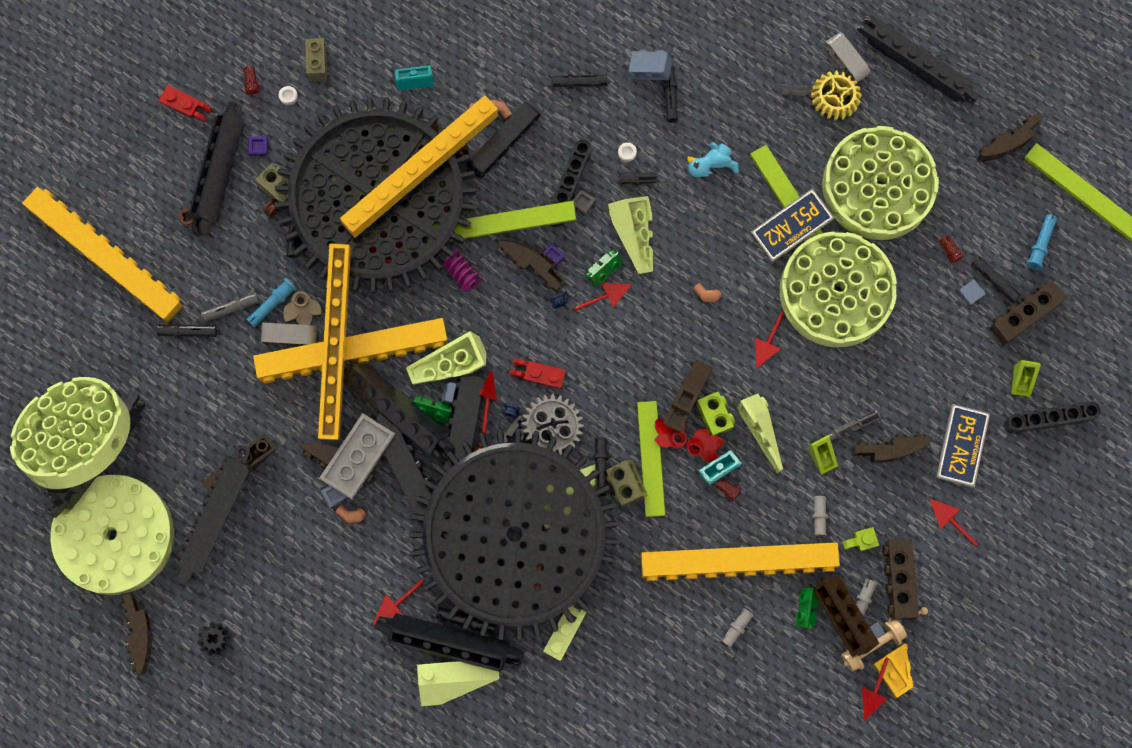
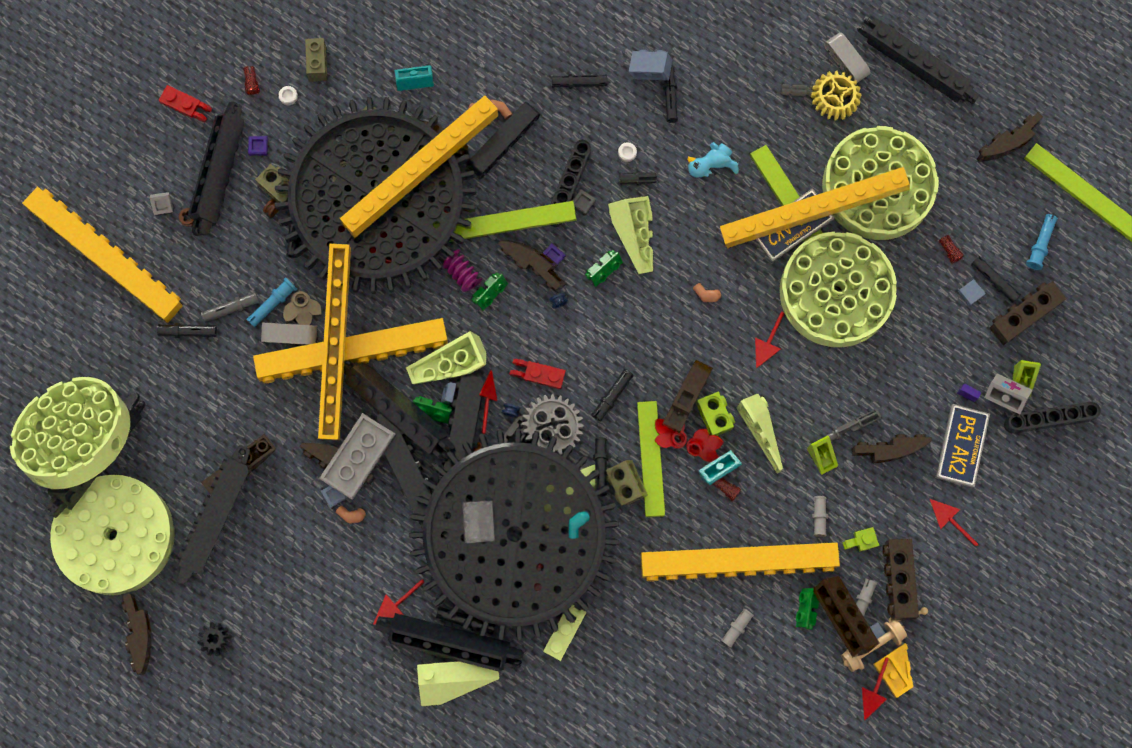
(161, 203): none -> light grey plate
(478, 521): none -> clear plate
(496, 284): none -> green hinge
(576, 522): none -> teal arm
(608, 401): none -> black pin
(613, 291): red piece -> none
(815, 207): none -> yellow brick
(969, 392): none -> dark purple tile
(1008, 393): none -> light grey brick

